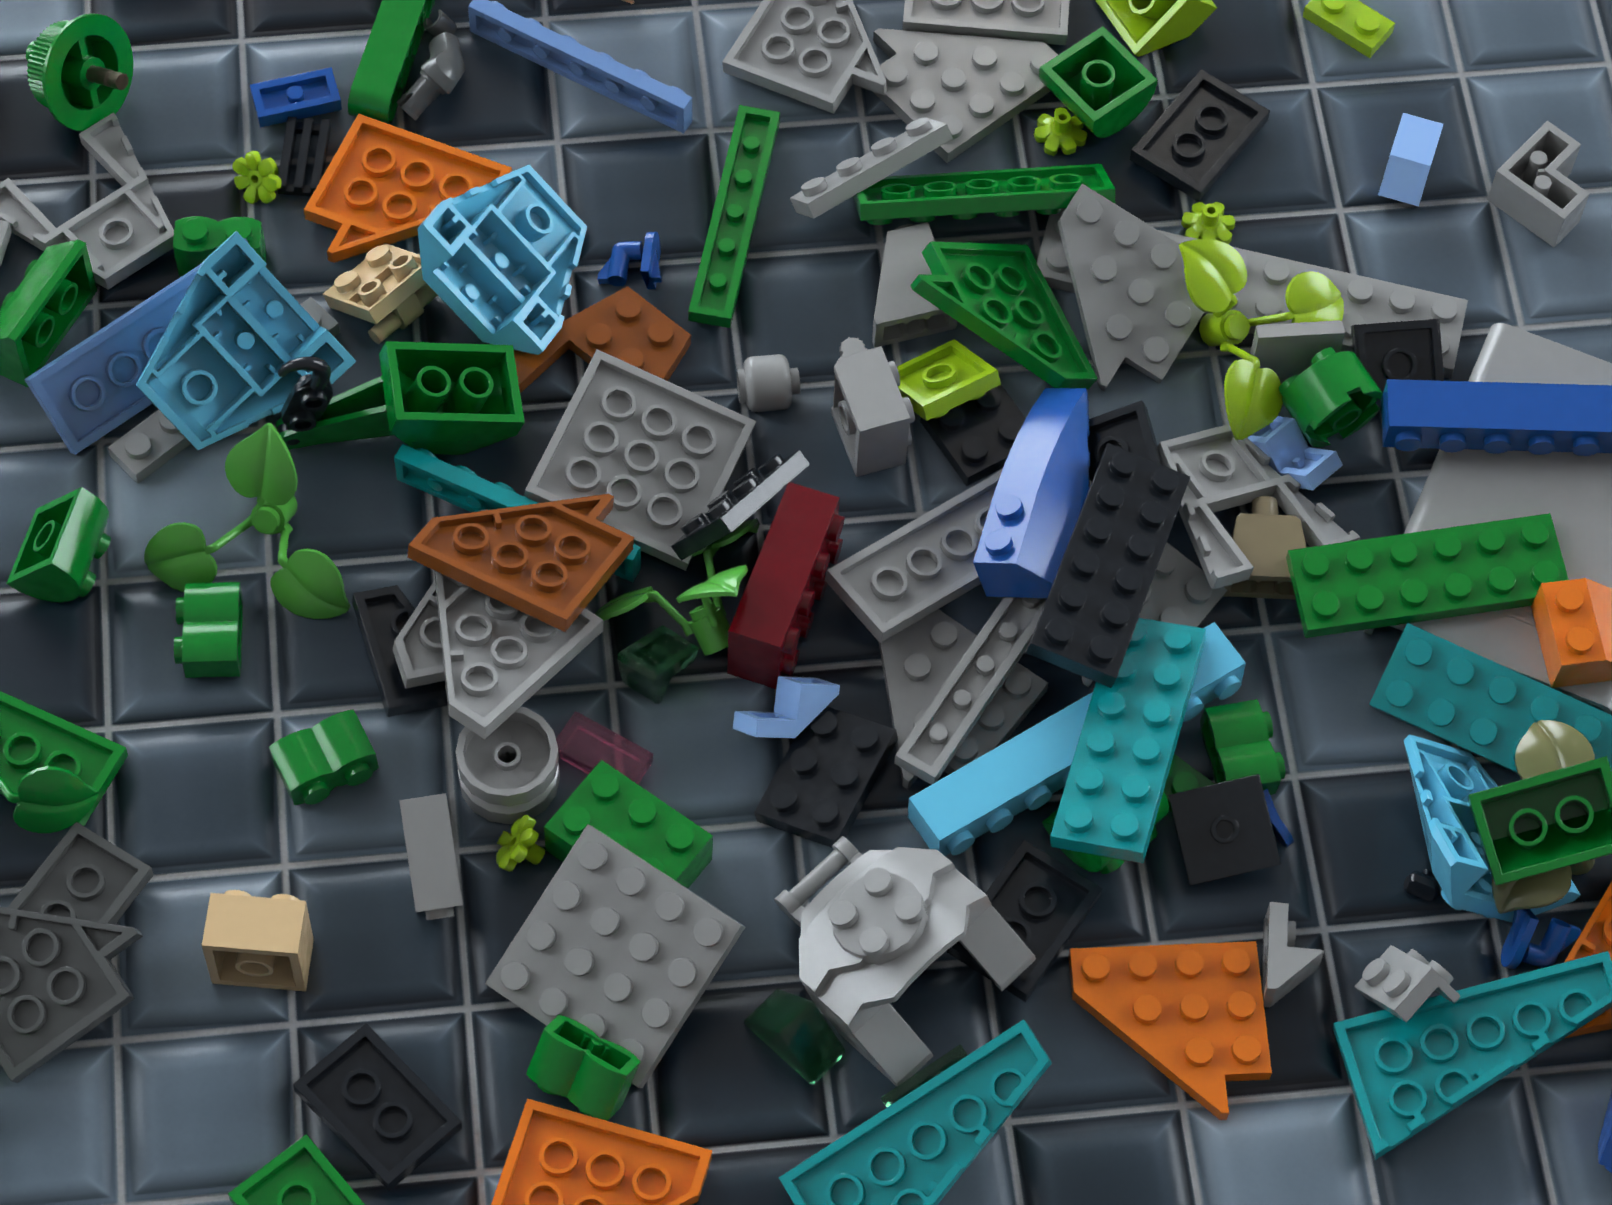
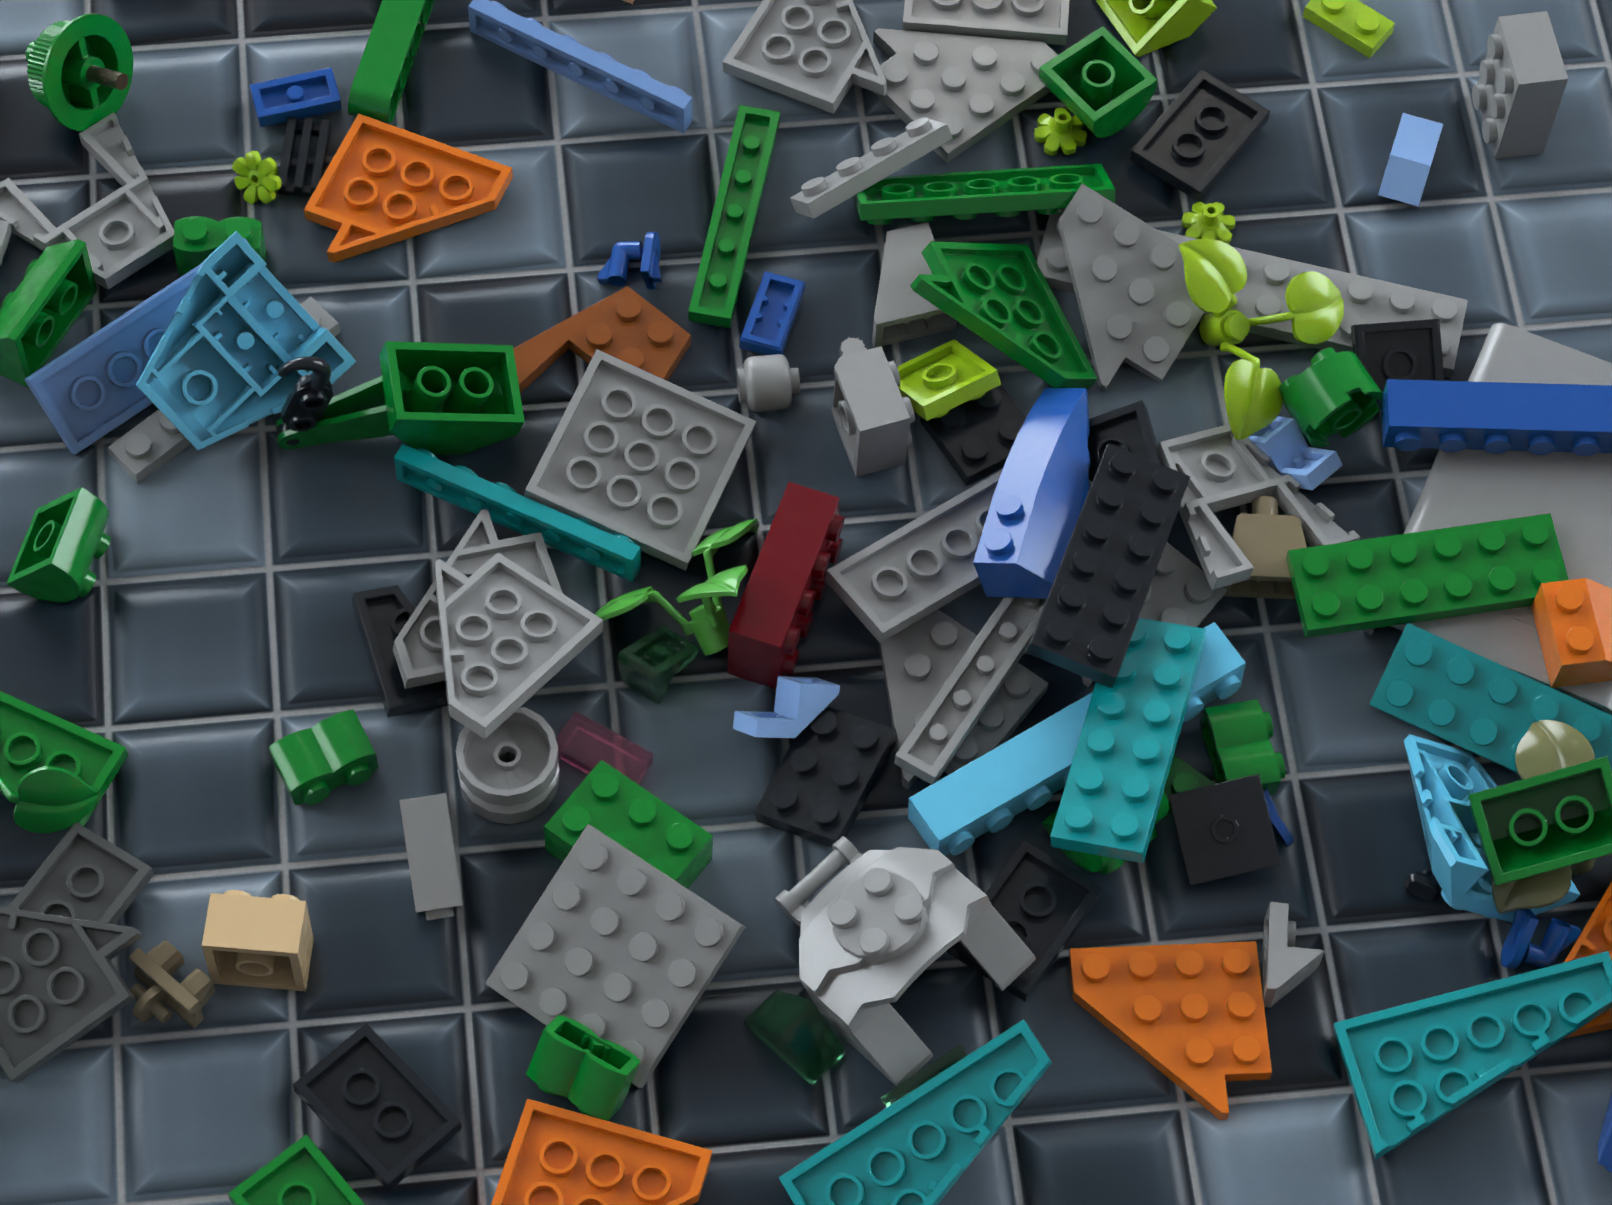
(155, 973): none -> dark tan hips
(211, 630): green brick -> none
(265, 470): bright green plant -> none
(383, 290): tan plate -> none
(438, 73): dark grey arm -> none
(504, 258): medium azure wedge -> none
(519, 844): lime plant -> none
(530, 556): dark orange wing -> none
(731, 510): black plate -> none
(772, 314): none -> blue plate
(1291, 346): light grey tile -> none
(1404, 982): light grey bracket -> none
(1520, 85): none -> light grey brick
(1536, 187): light grey brick -> none

